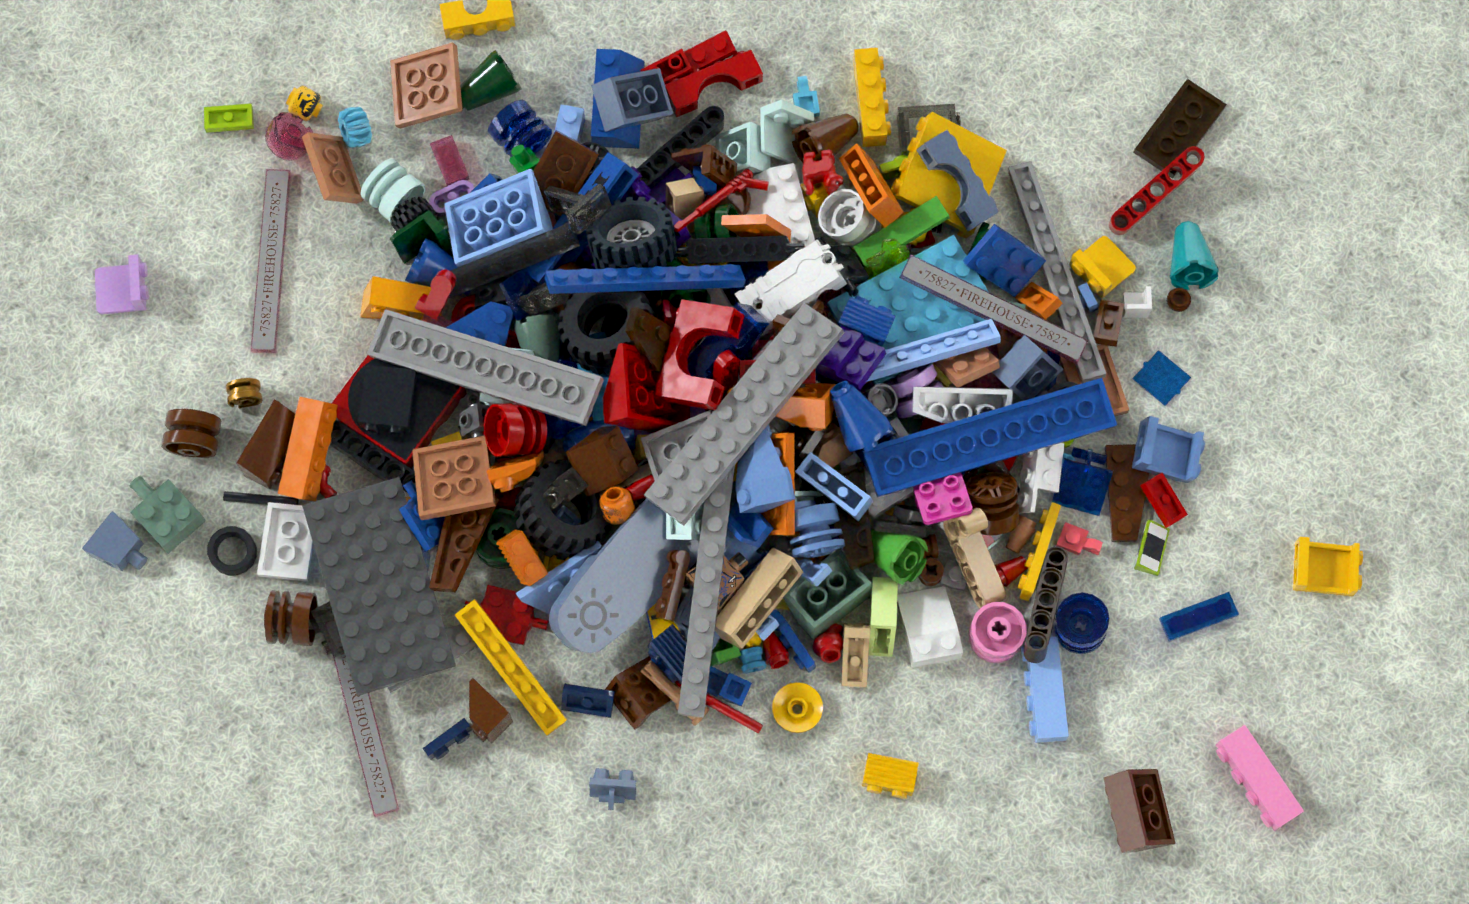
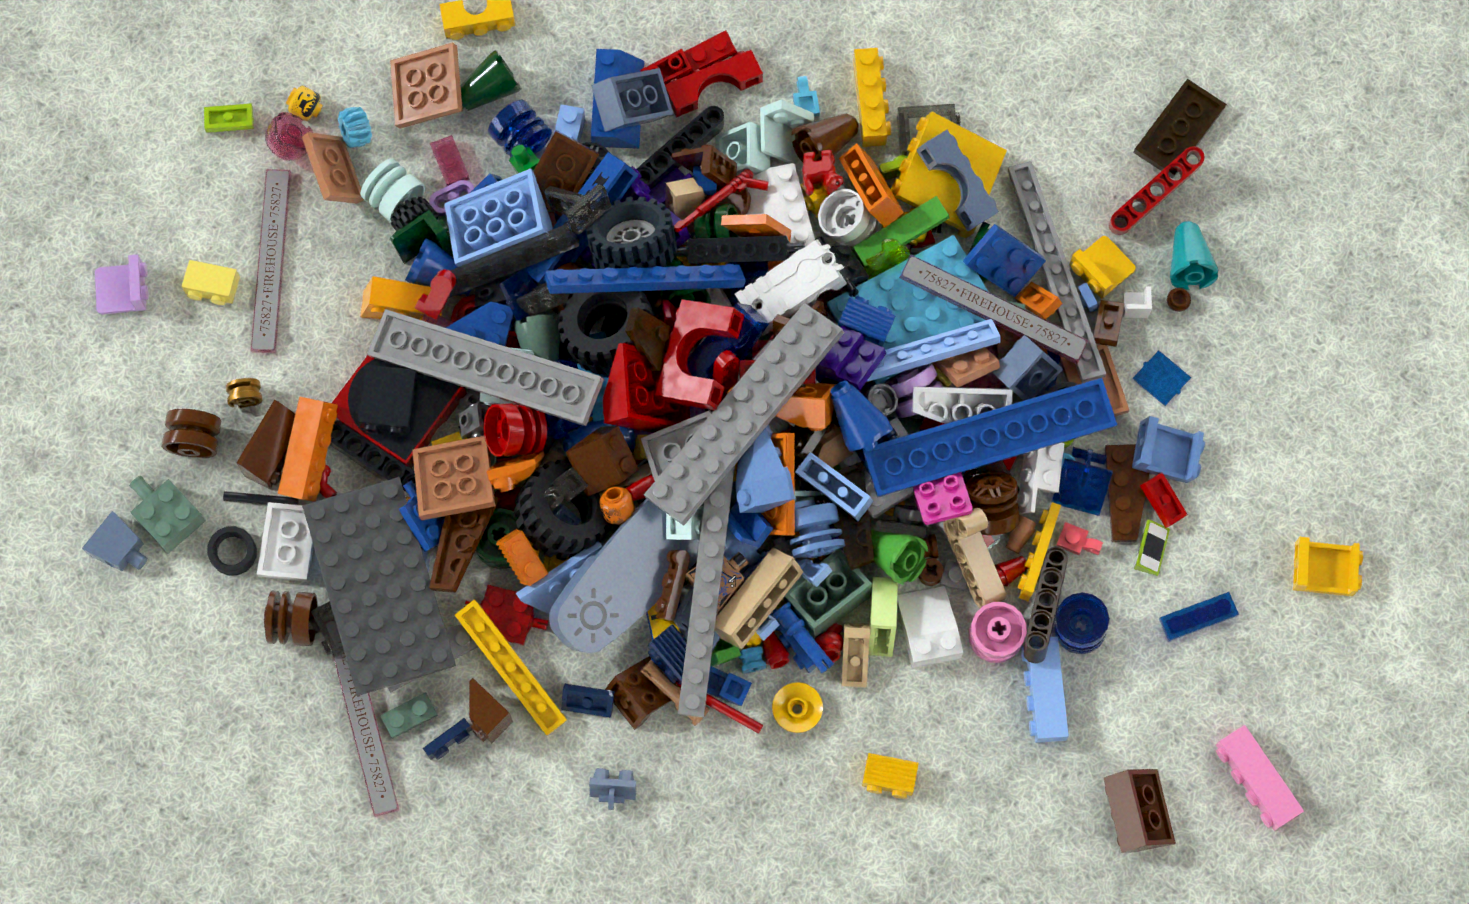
(210, 282): none -> light yellow brick
(409, 715): none -> sand green plate
(795, 628): none -> blue pin

